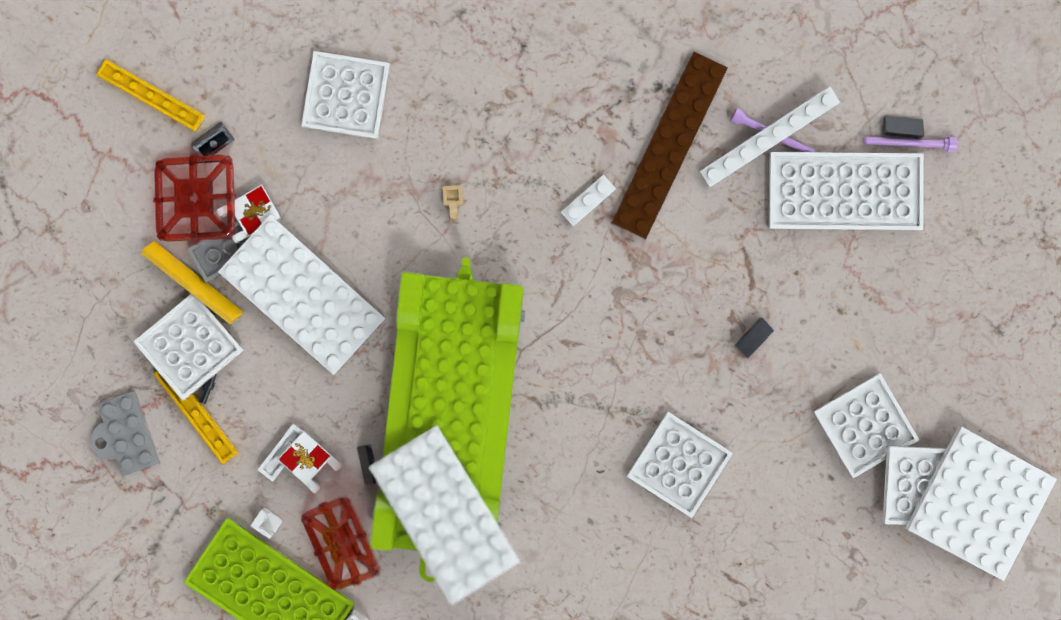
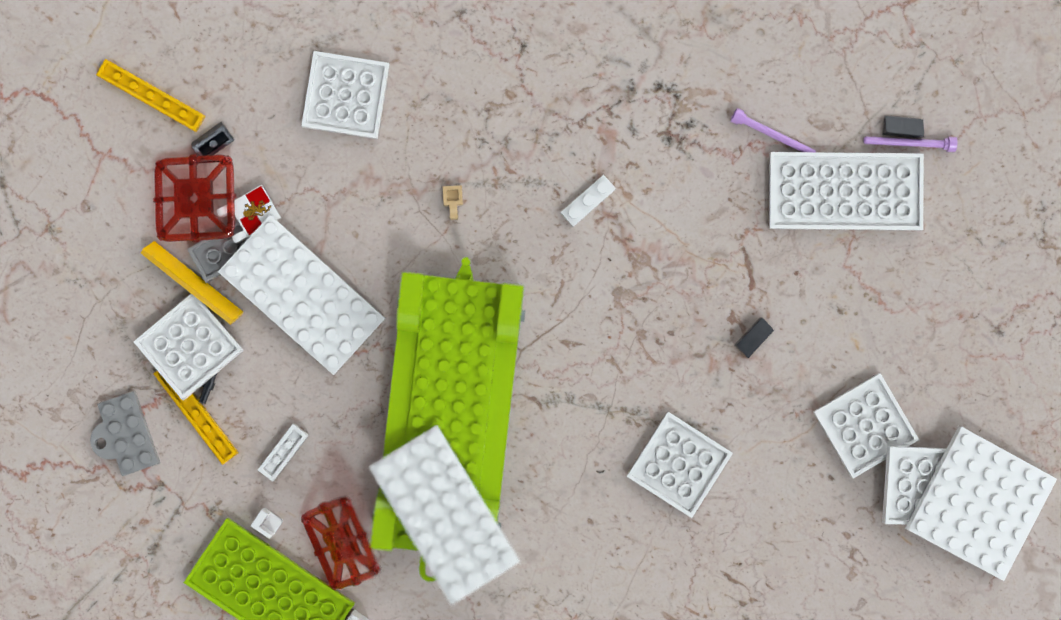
(306, 459): flag -> none
(366, 460): black slope -> none
(669, 145): reddish brown plate -> none
(769, 136): white plate -> none

